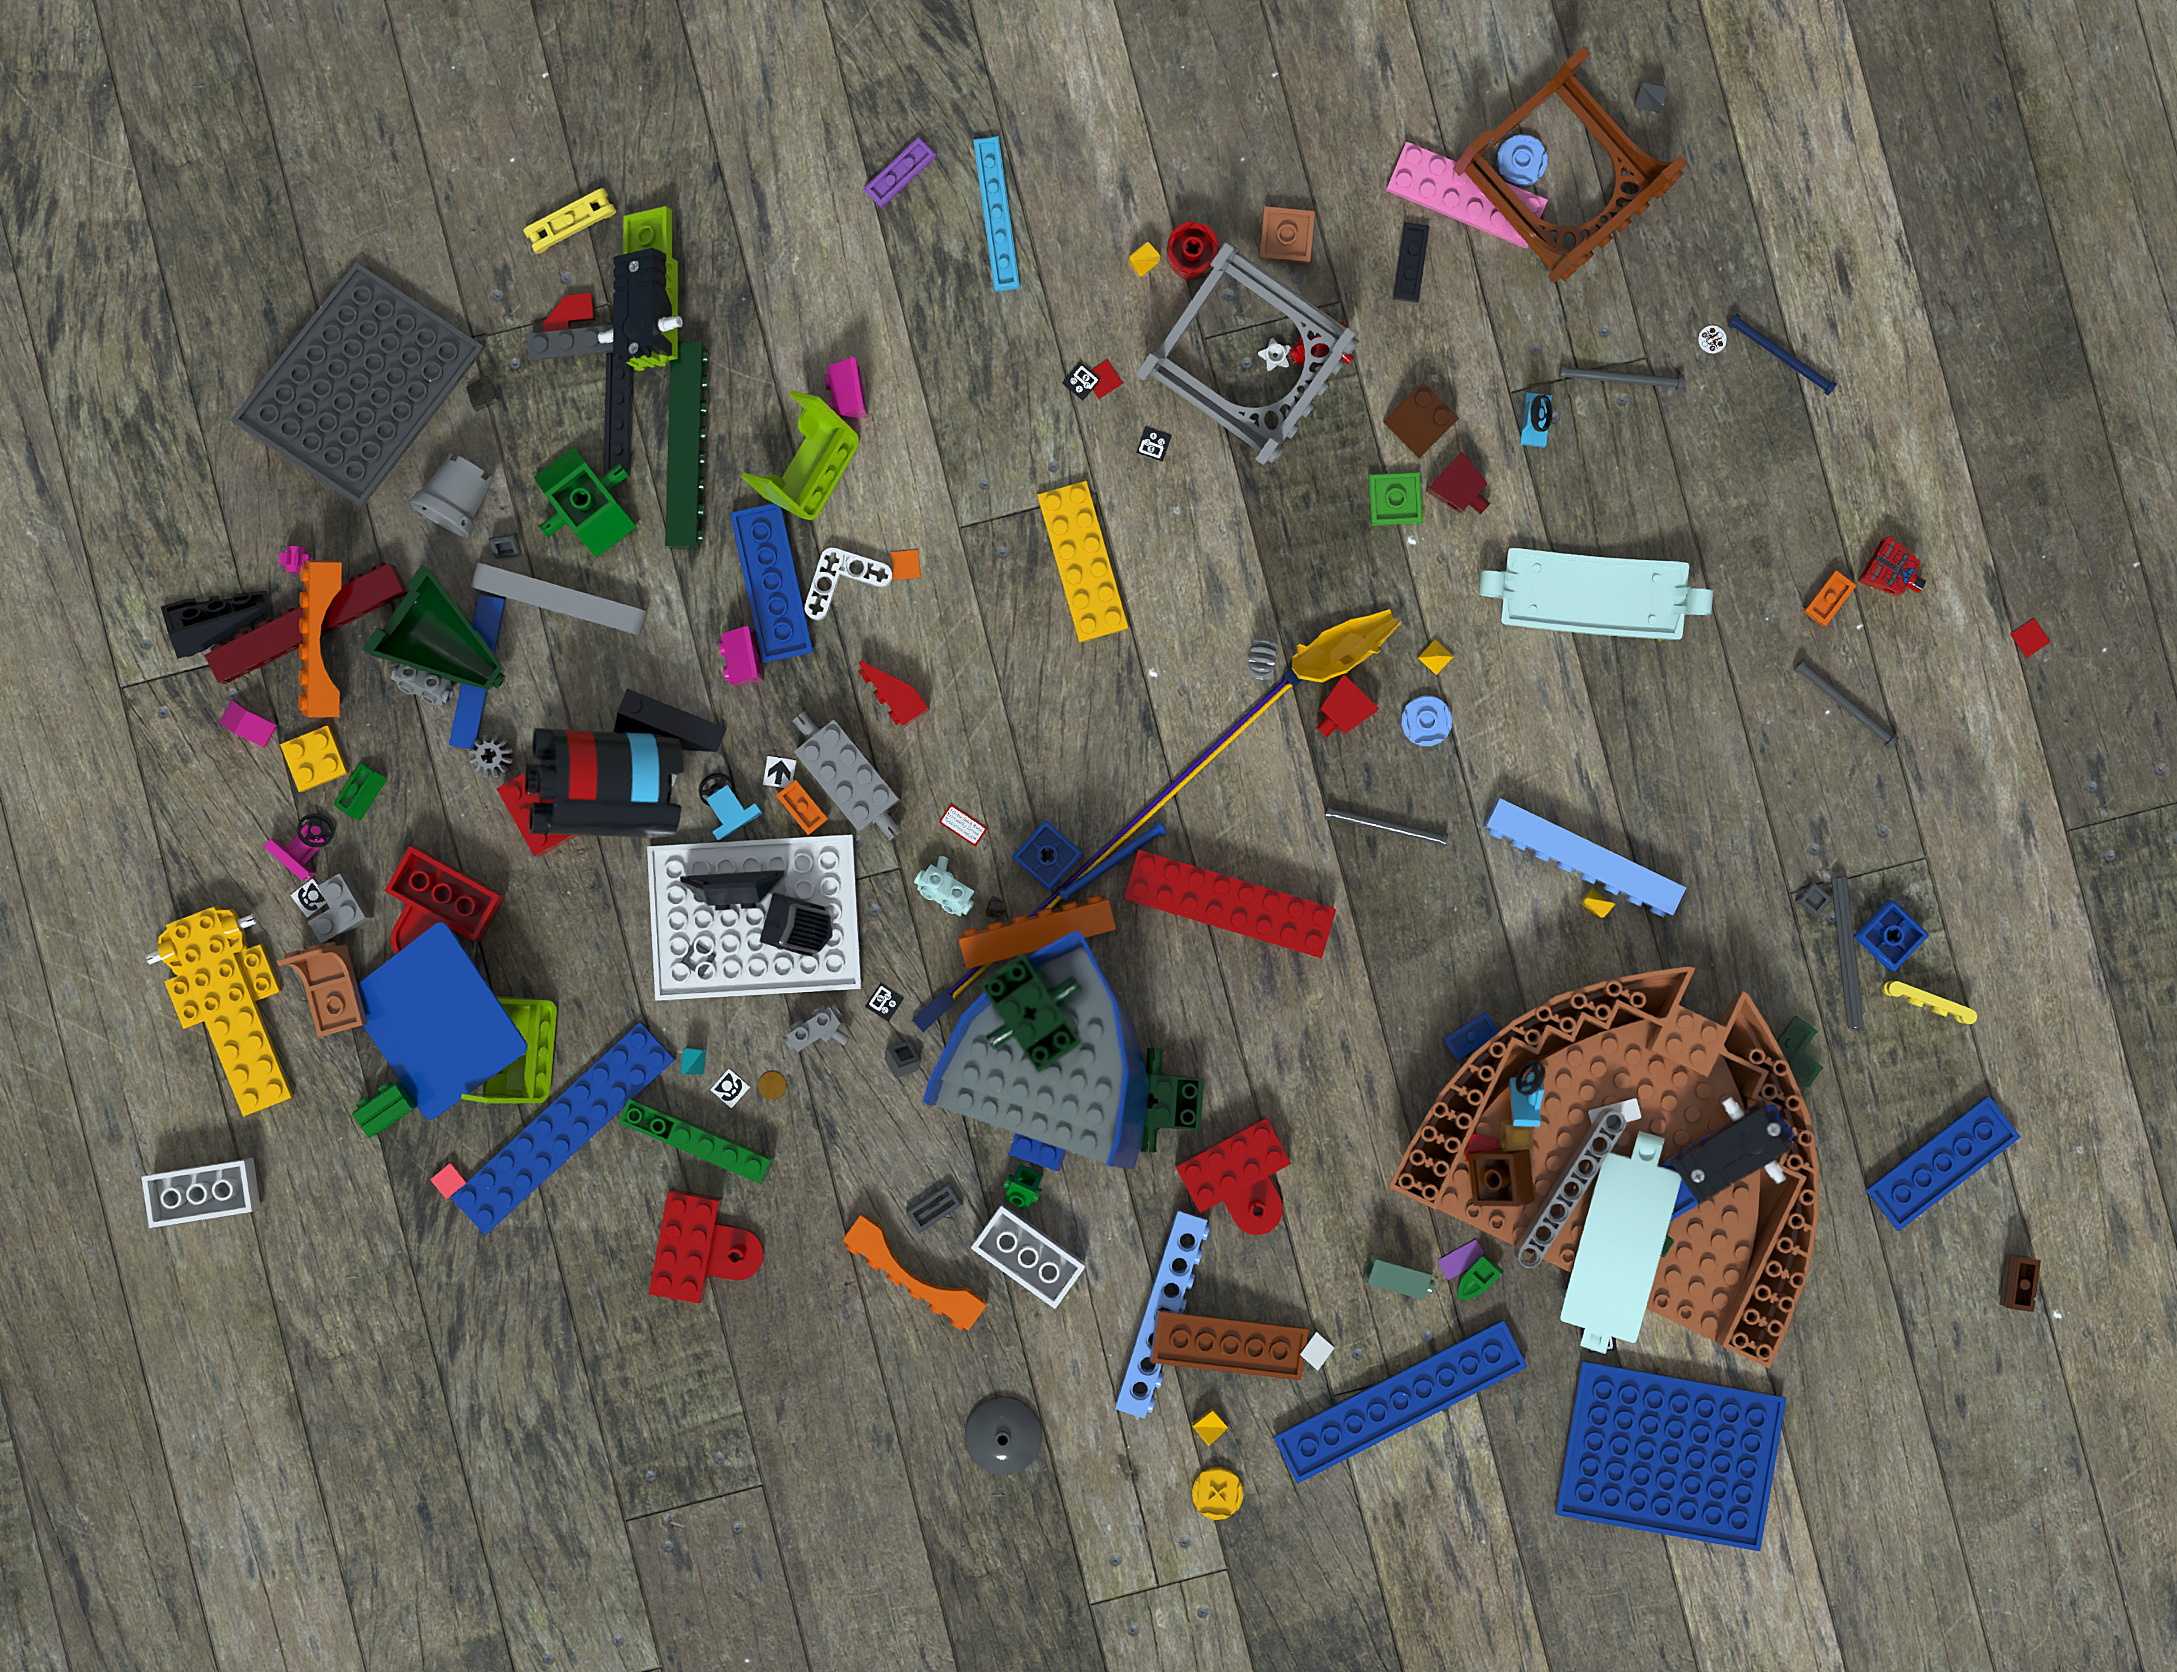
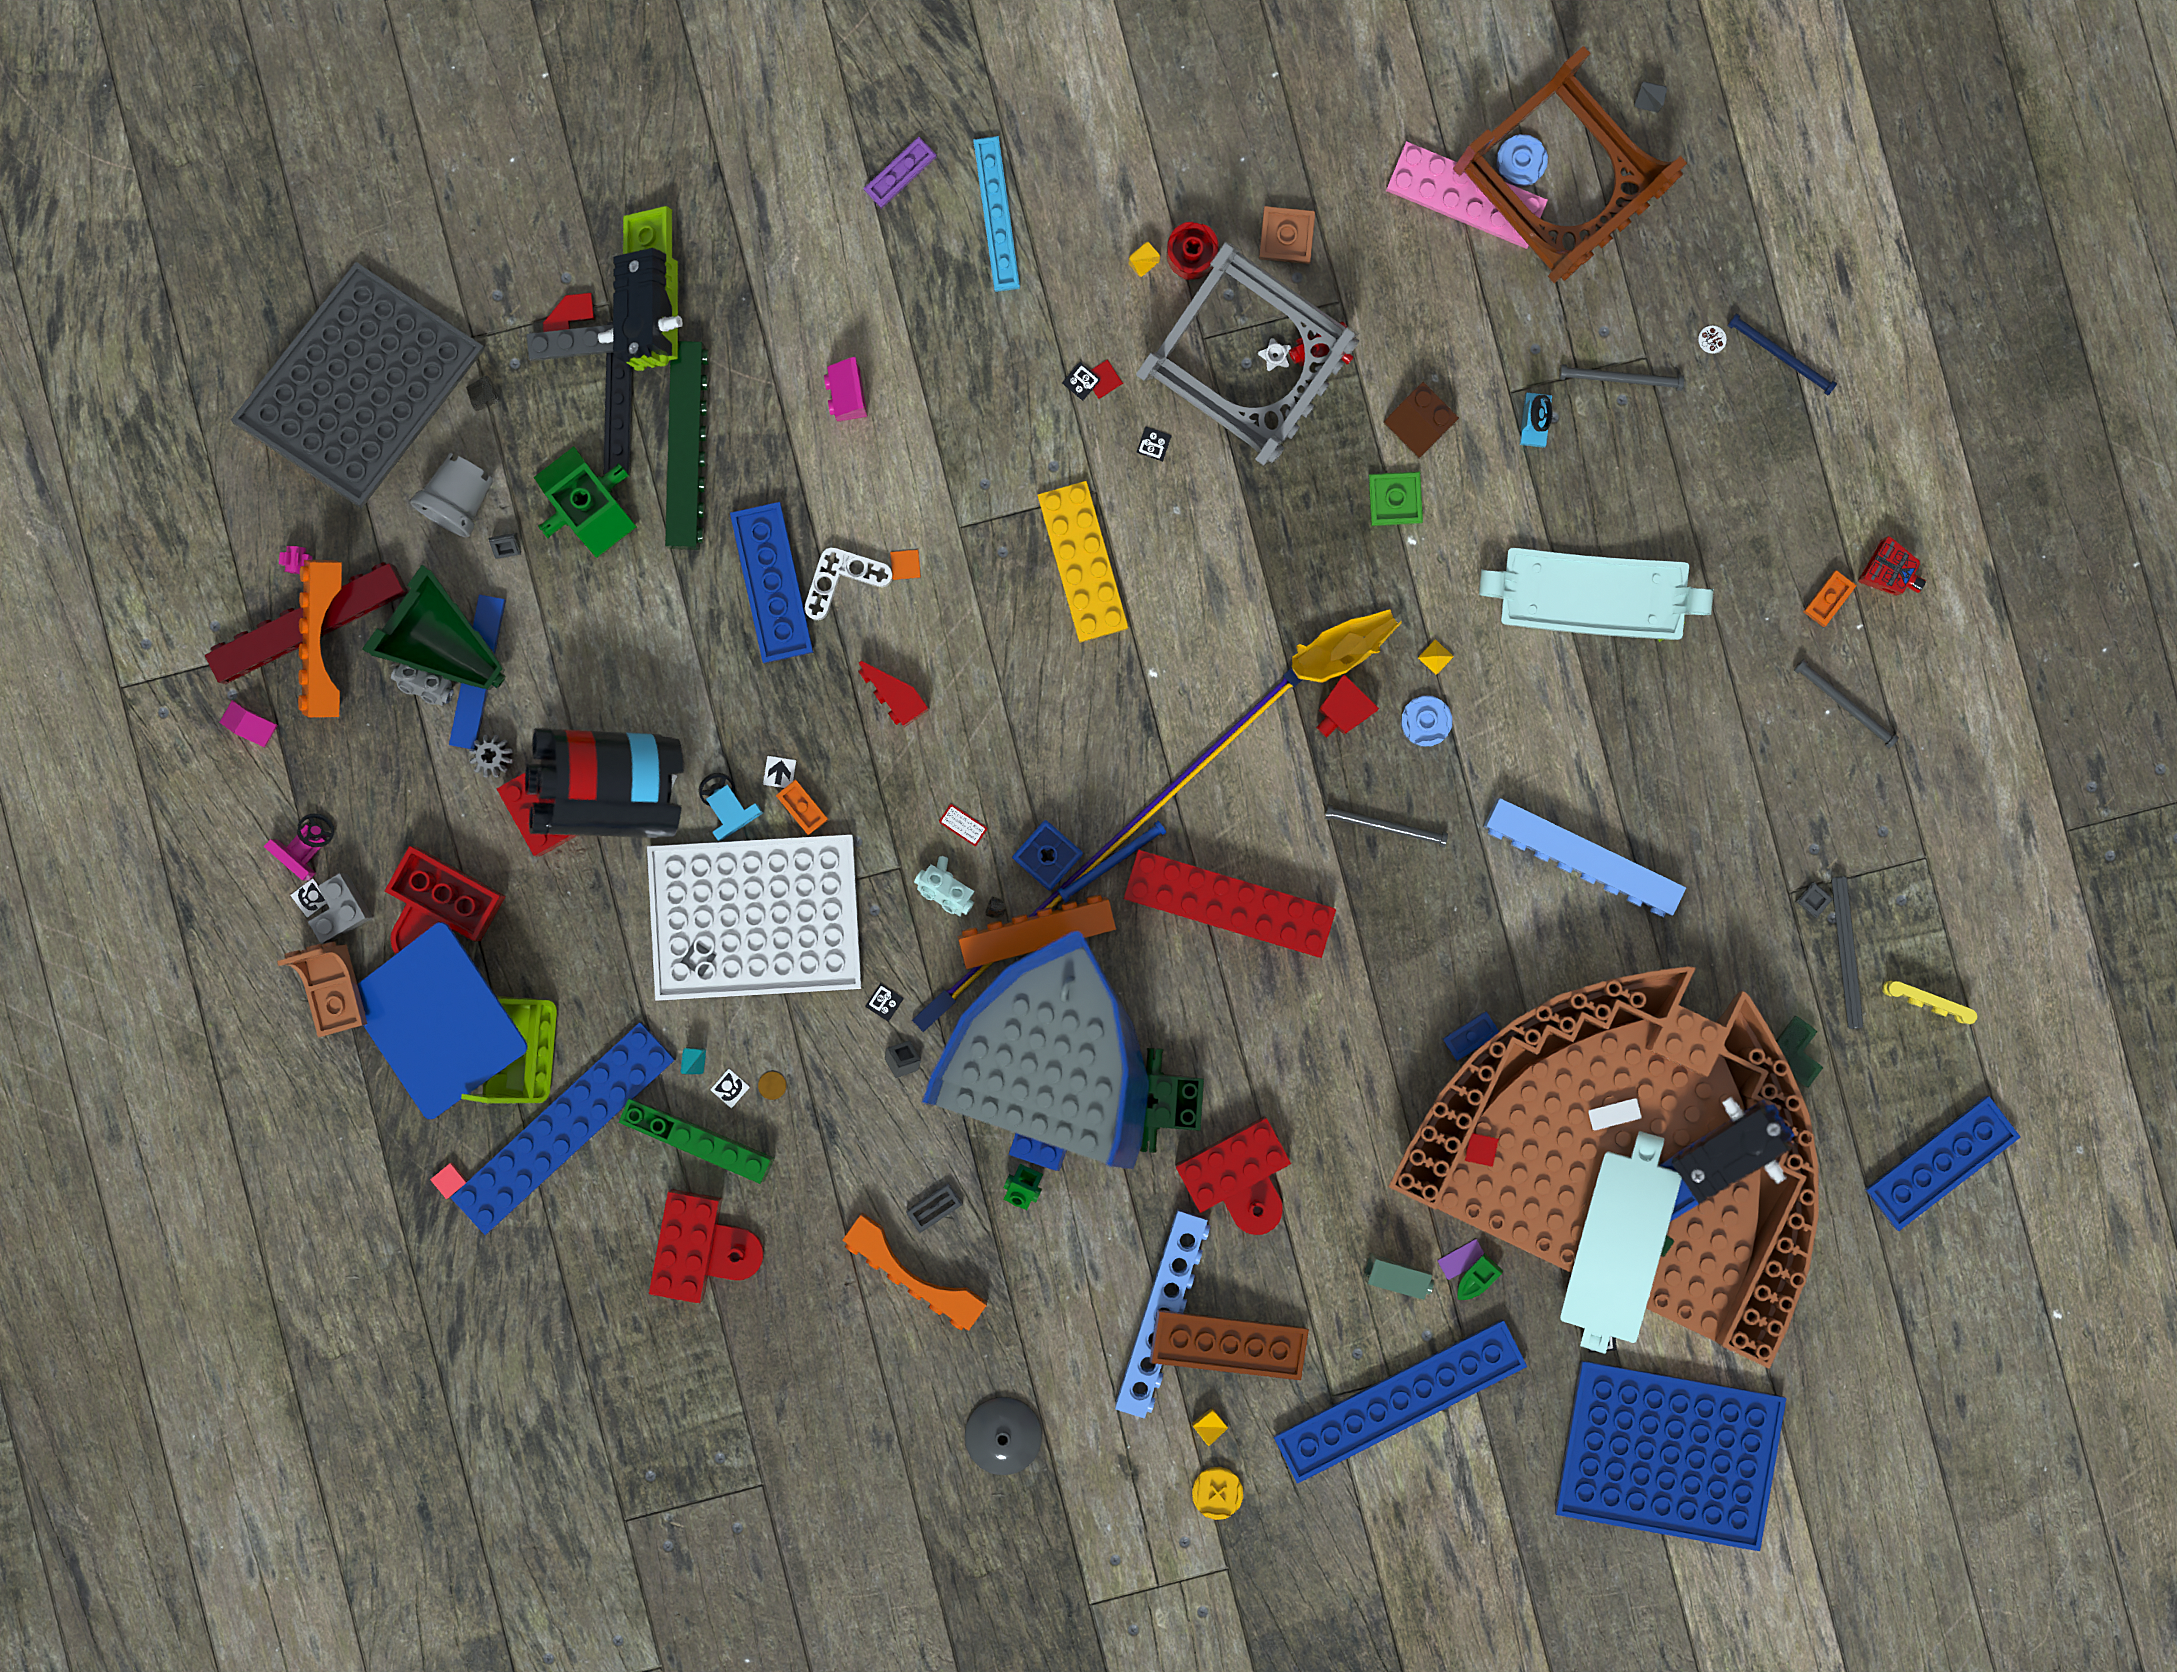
(200, 625): black wedge -> none
(201, 1192): white brick -> none
(220, 985): yellow piece -> none
(314, 758): yellow plate -> none
(360, 791): green slope -> none
(384, 1109): green brick -> none
(558, 599): light grey beam -> none
(569, 220): light yellow plate -> none
(651, 716): black wedge -> none
(734, 888): black wedge -> none
(741, 656): dark pink slope -> none
(796, 925): black piece -> none
(816, 465): lime windscreen -> none
(822, 1025): light grey brick -> none
(847, 776): light grey brick -> none
(1014, 993): dark green slope -> none
(1028, 1255): white brick -> none
(1262, 657): light grey gear -> none
(1317, 1351): white sticker -> none
(1411, 262): black tile -> none
(1460, 486): dark red torso -> none
(1501, 1178): reddish brown slope -> none
(1516, 1136): clear yellow brick -> none
(1527, 1094): medium azure piece -> none
(1569, 1201): light grey beam -> none
(1596, 903): yellow slope -> none
(1907, 935): blue brick -> none
(2020, 1282): reddish brown brick -> none
(2030, 638): red sticker -> none

